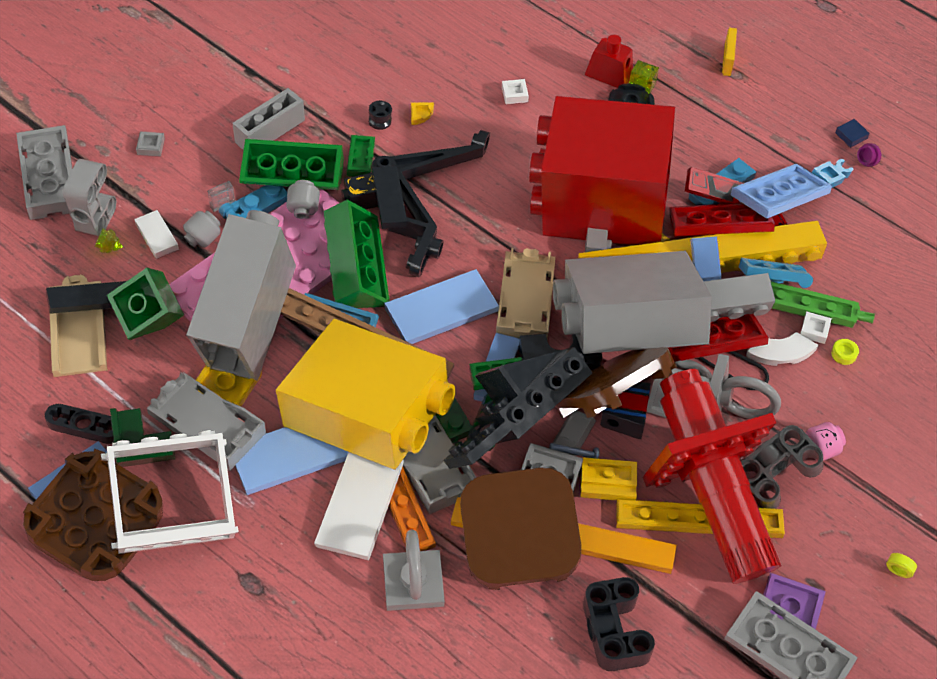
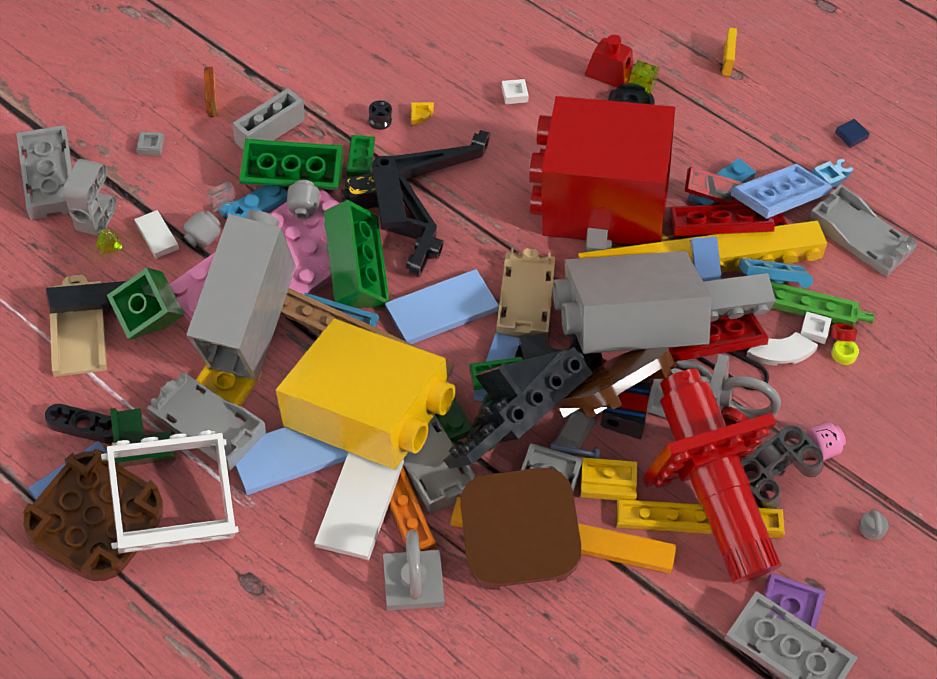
(210, 92): none -> clear orange tile
(606, 628): black beam -> none
(732, 415): none -> red tile
(843, 332): none -> red tile
(858, 229): none -> light grey piece
(869, 155): magenta plate -> none
(873, 525): none -> light grey tile
(901, 565): neon yellow tile -> none

